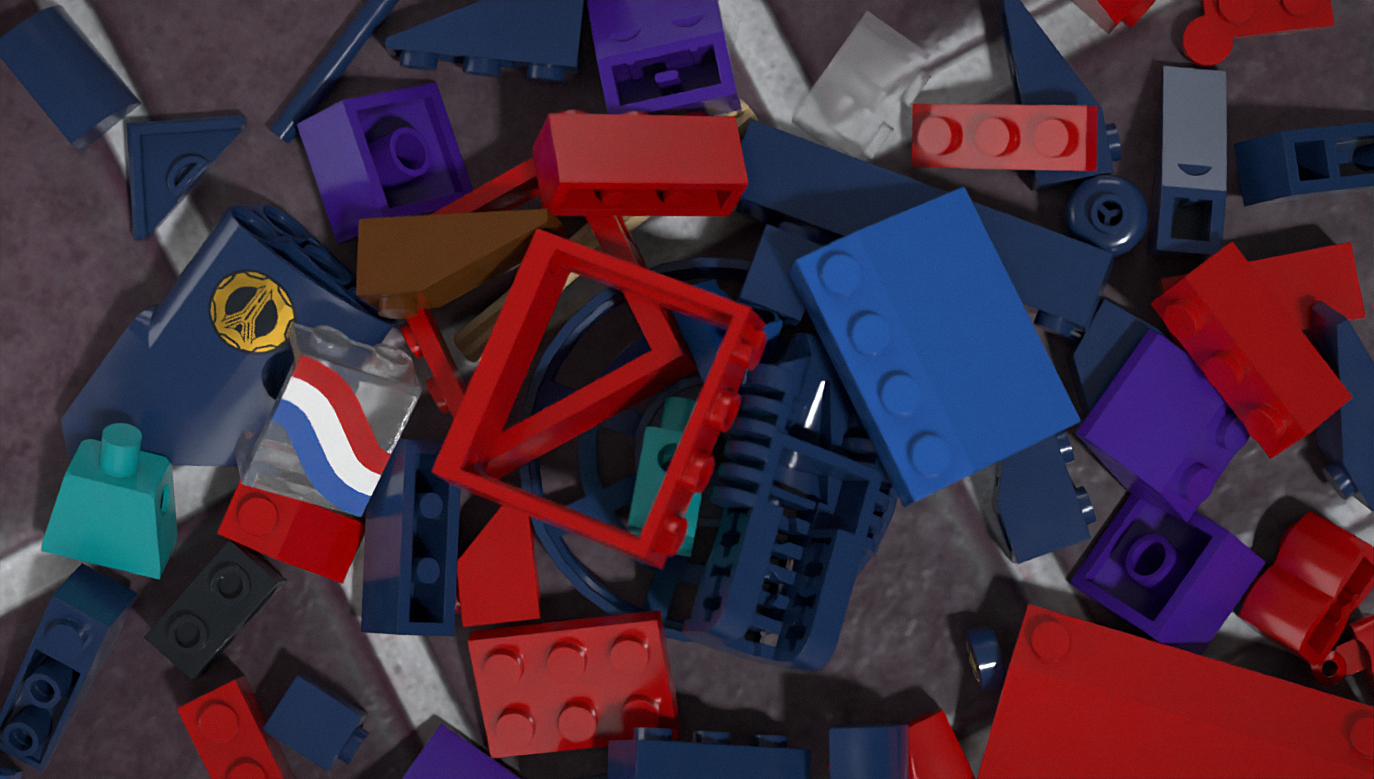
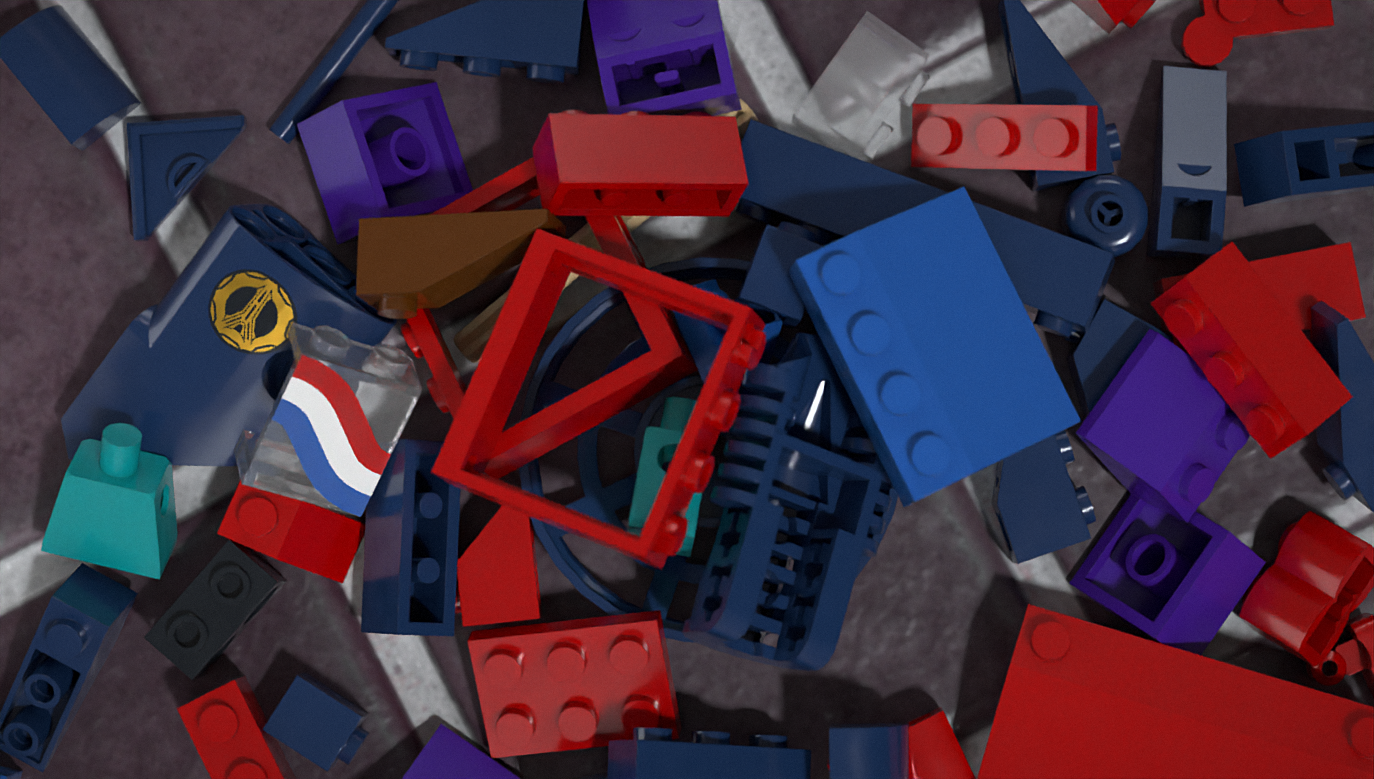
(984, 658): dark blue tile -> none

